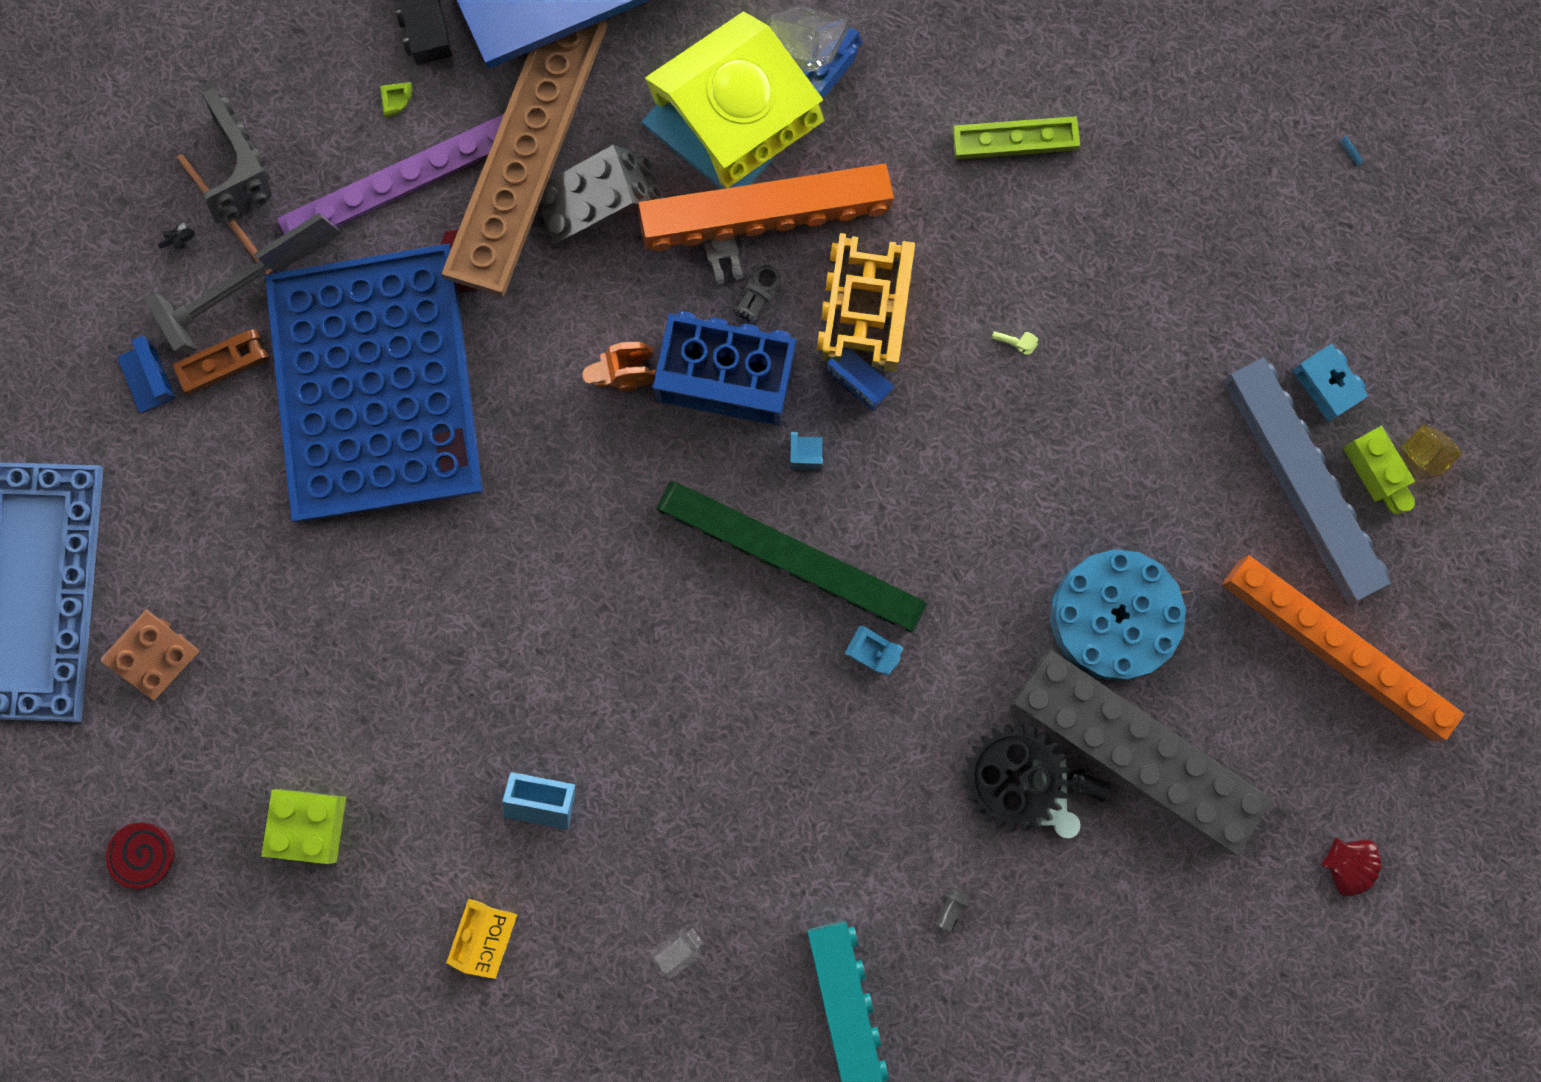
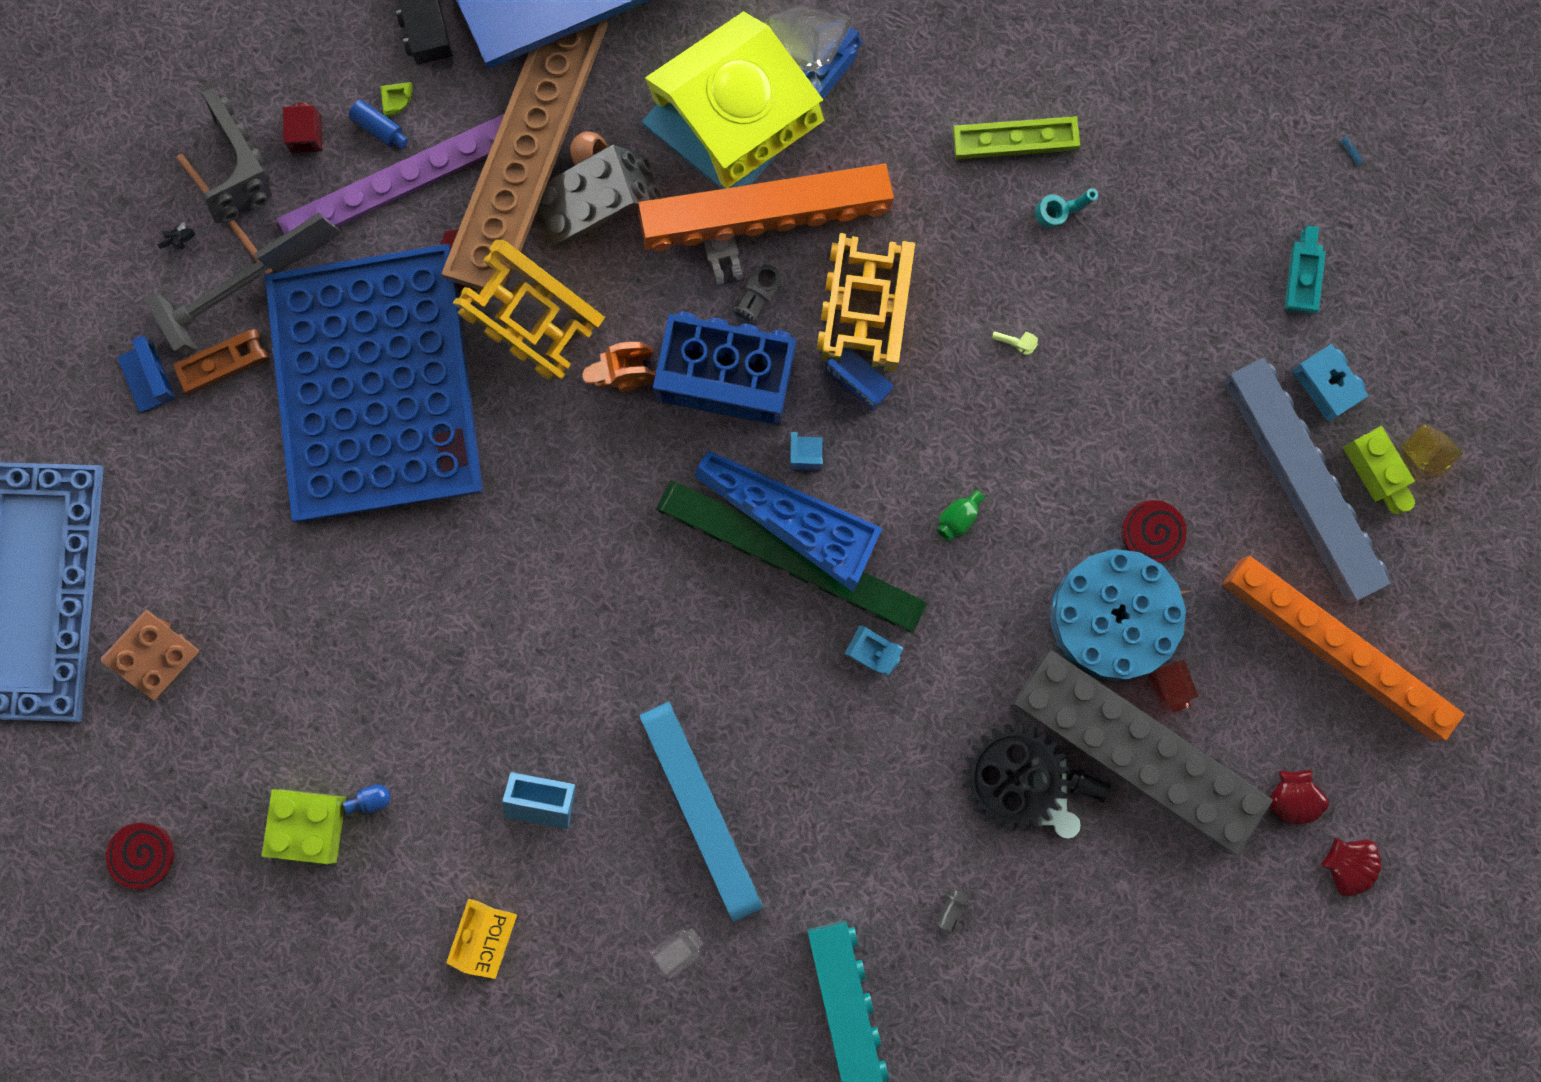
(302, 128): none -> dark red brick
(368, 800): none -> blue cylinder
(377, 124): none -> blue cylinder
(542, 291): none -> yellow fence
(585, 146): none -> nougat piece
(701, 812): none -> dark azure beam
(815, 529): none -> blue wing
(959, 516): none -> green plant
(1061, 208): none -> teal plate
(1154, 530): none -> dark red tile
(1173, 686): none -> clear red brick
(1298, 798): none -> dark red animal
(1305, 273): none -> teal hinge

